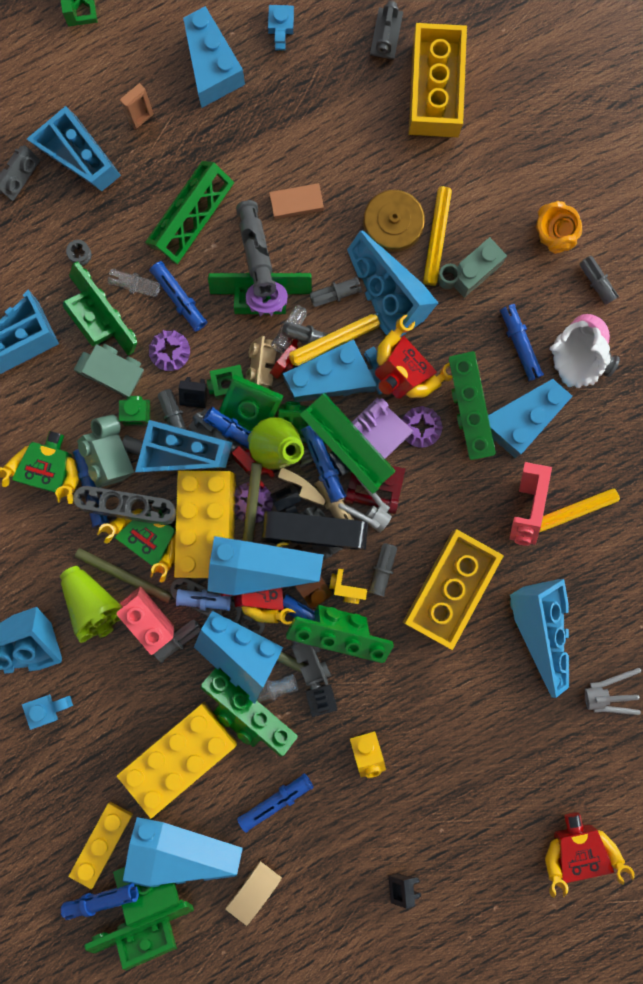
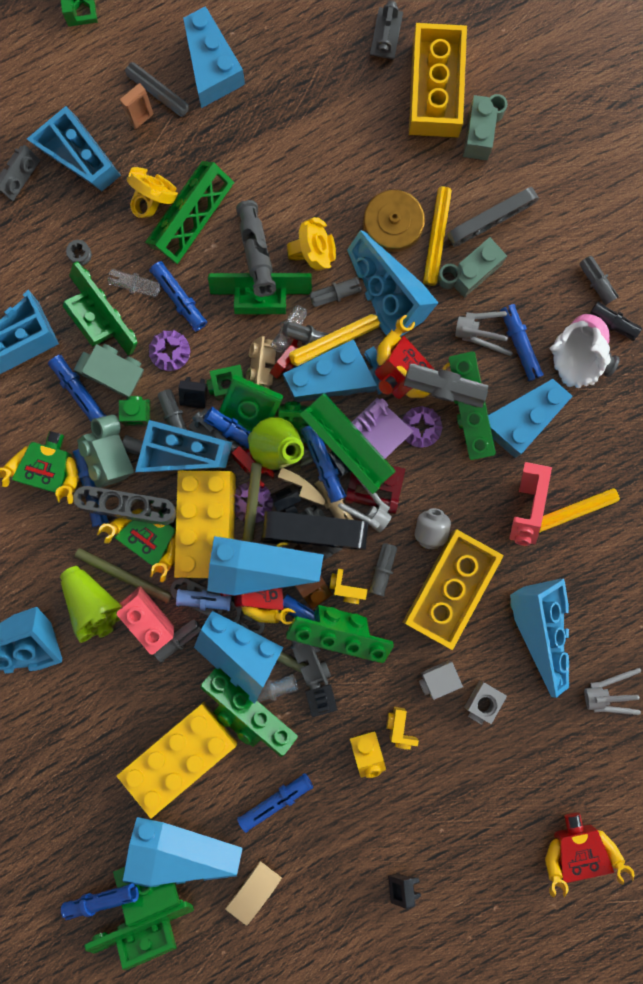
(43, 710): dark azure plate -> none
(71, 382): none -> blue pin
(100, 845): yellow plate -> none
(151, 189): none -> yellow tile
(157, 89): none -> dark grey axle
(277, 301): medium lavender gear -> none
(280, 23): dark azure plate -> none
(296, 201): nougat tile -> none
(313, 245): none -> yellow tile
(396, 723): none -> yellow bracket
(432, 528): none -> light grey head
(440, 680): none -> light grey brick
(446, 385): none -> dark grey piece
(468, 330): none -> light grey plant
(482, 125): none -> sand green hinge
(492, 217): none -> dark grey beam
(496, 701): none -> light grey brick
(558, 226): light orange hair -> none
(616, 321): none -> black pin

